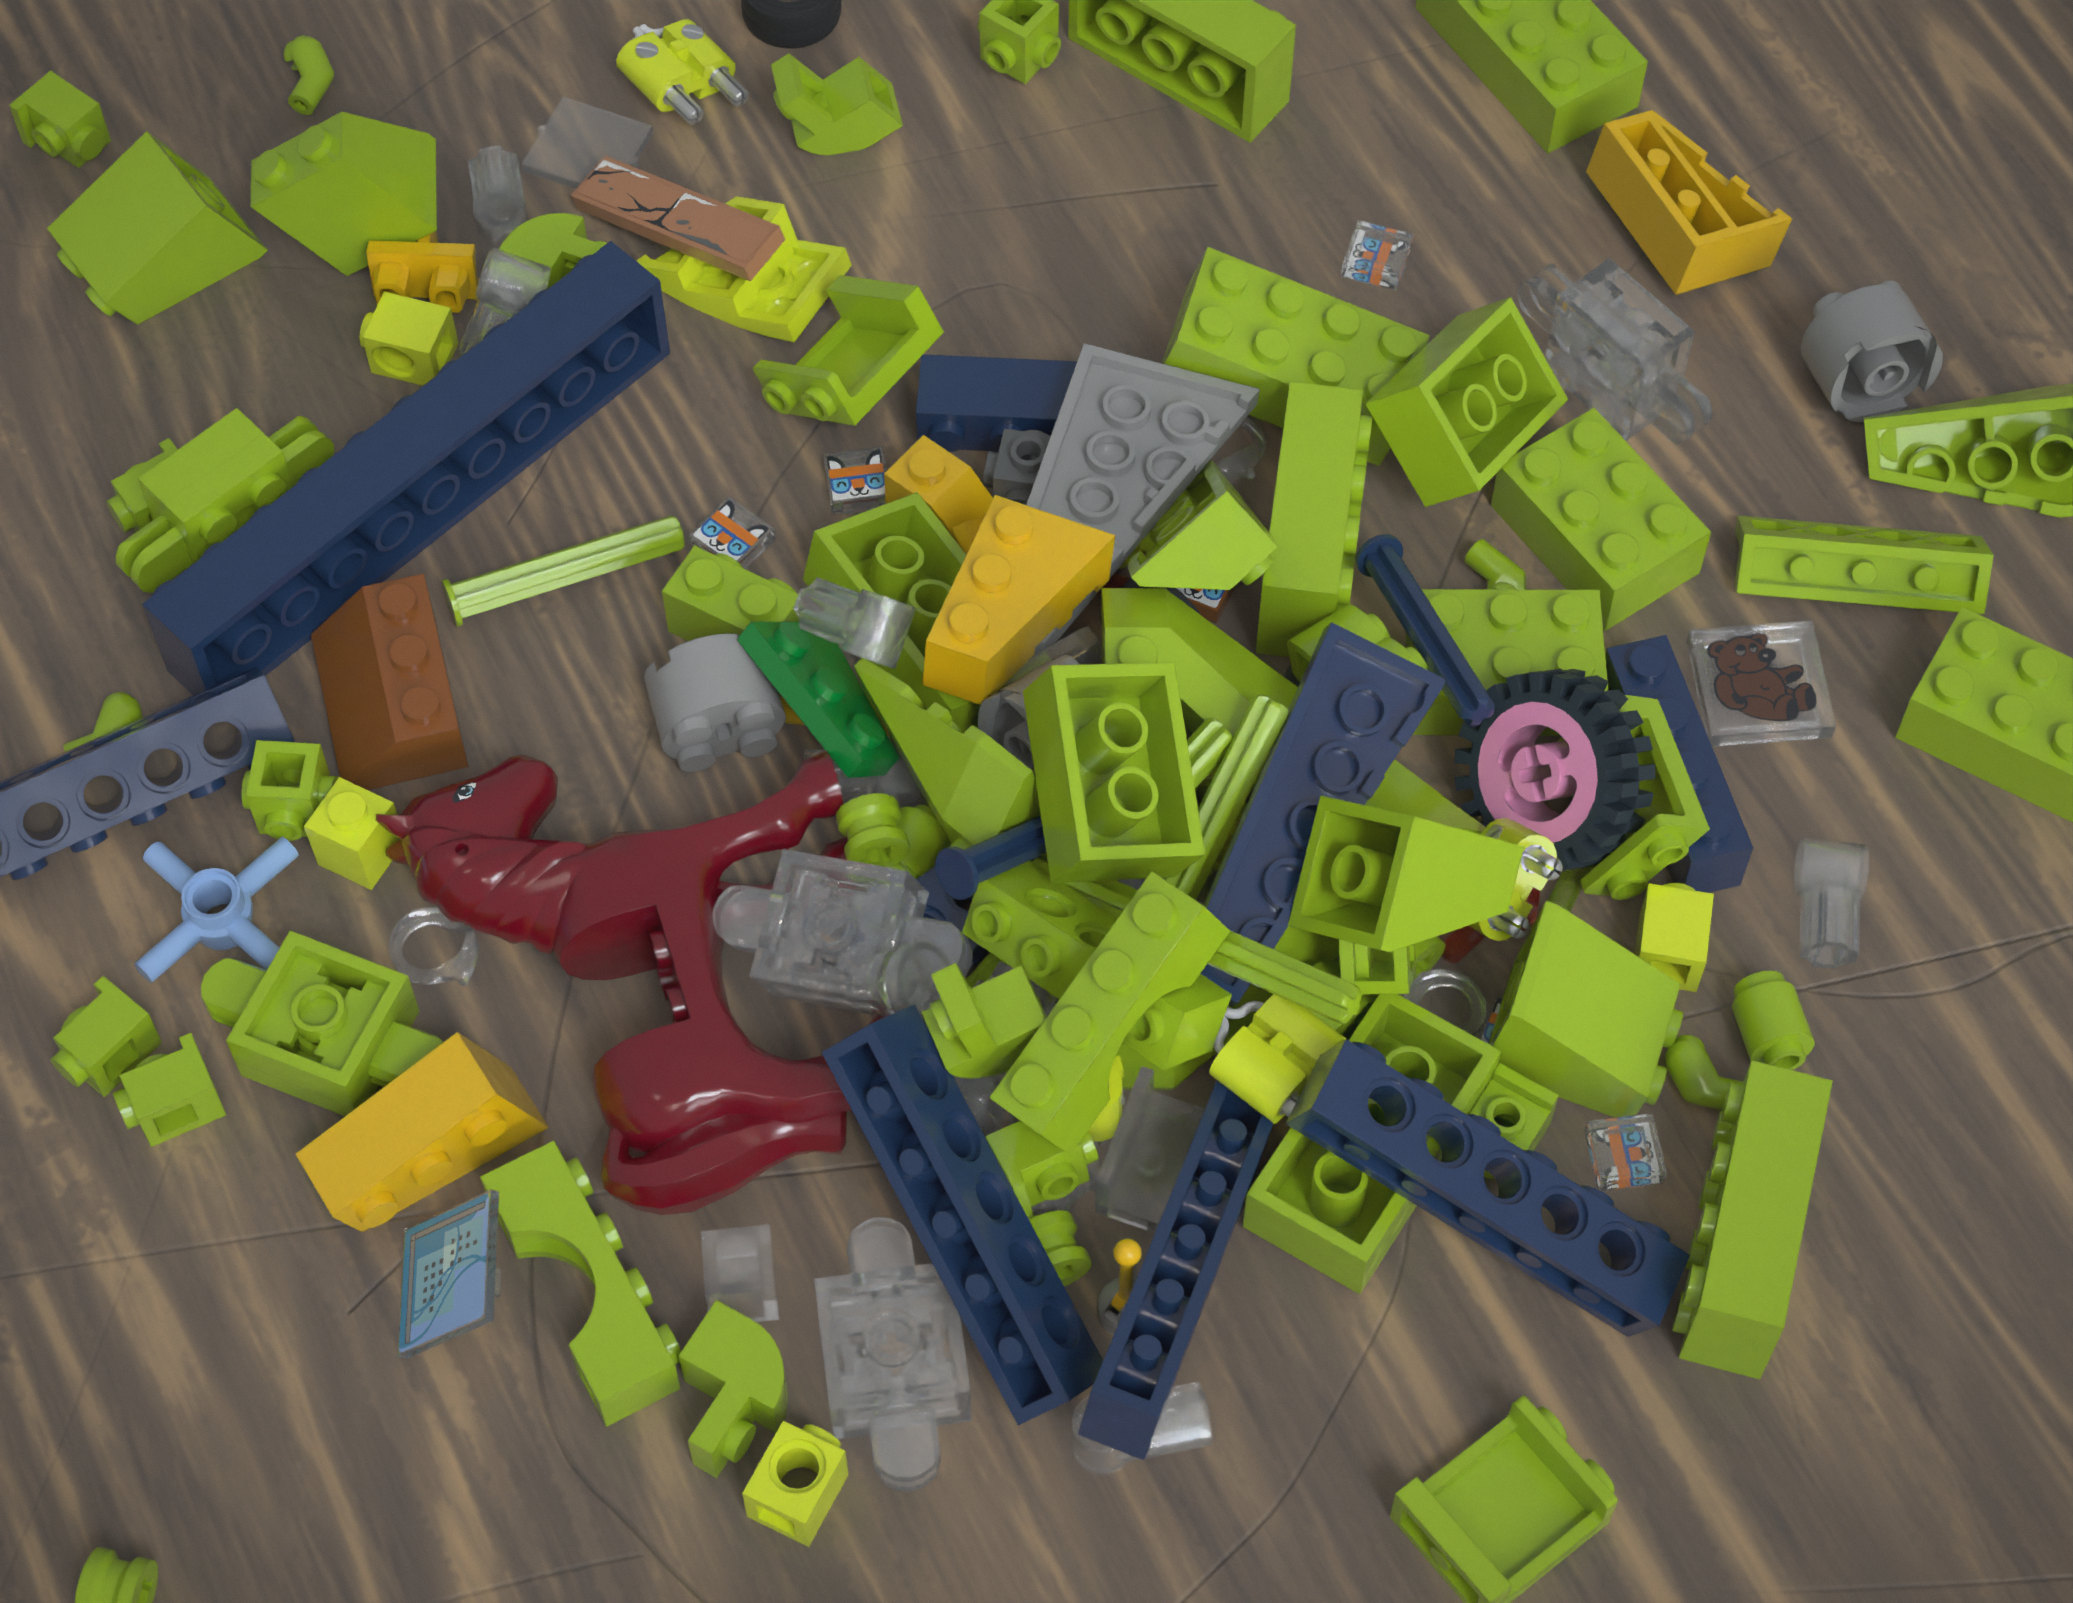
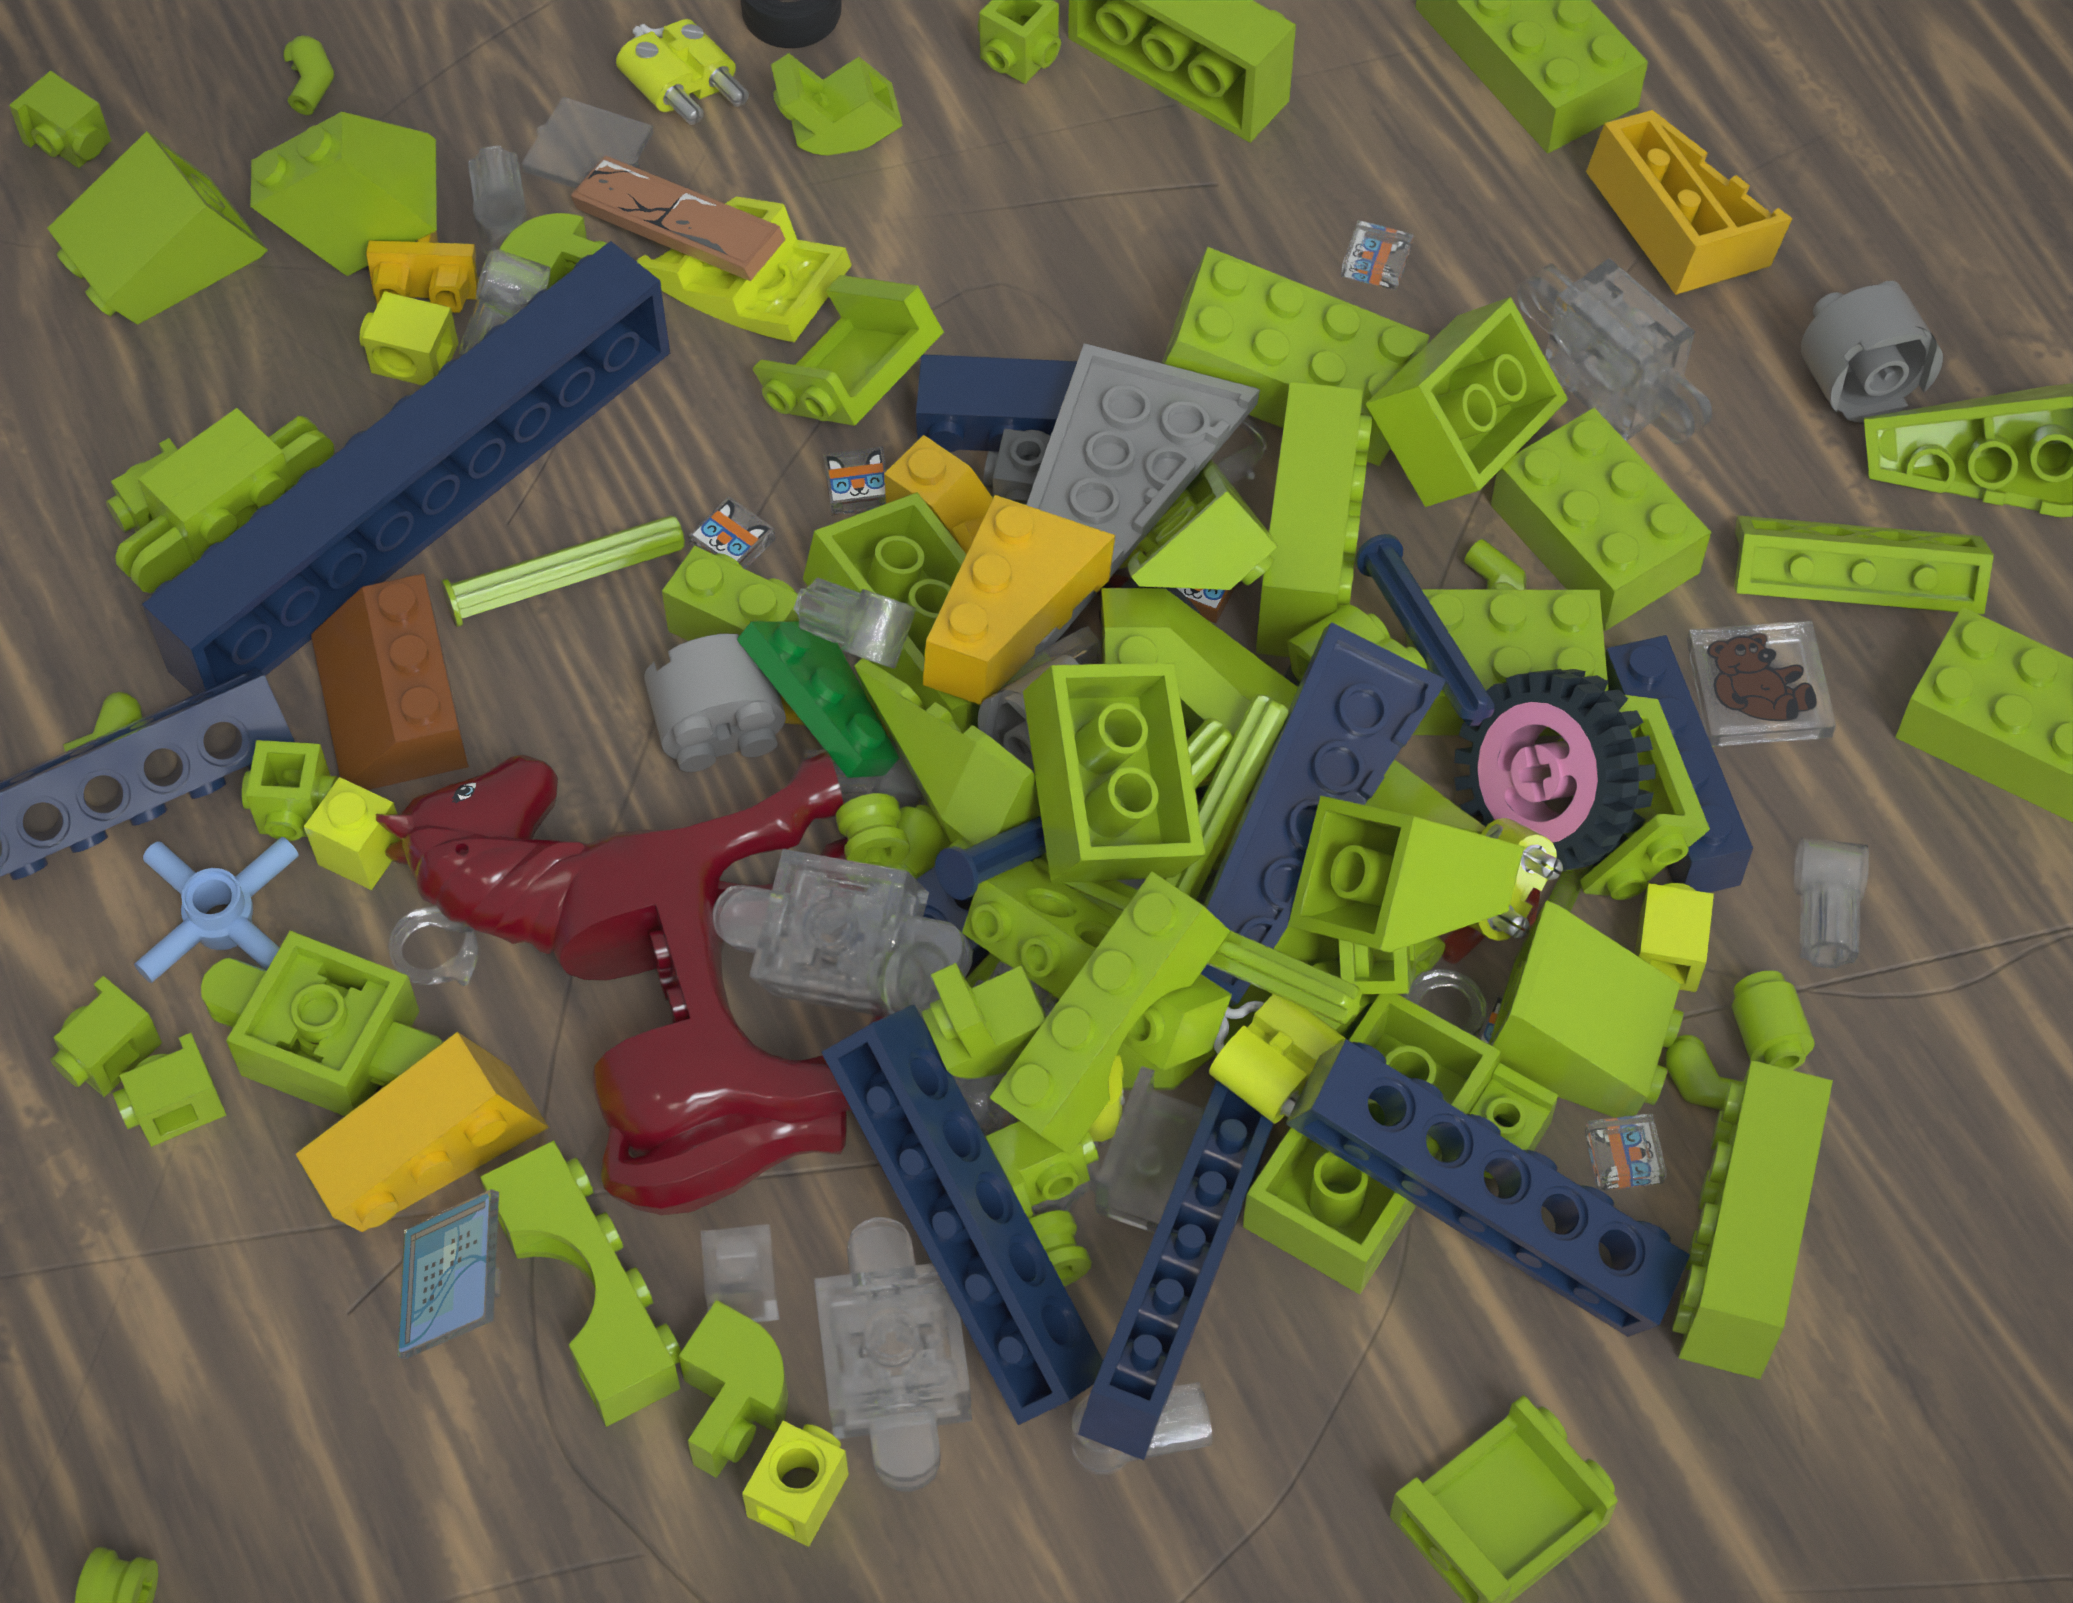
(1116, 1292): hinge -> none

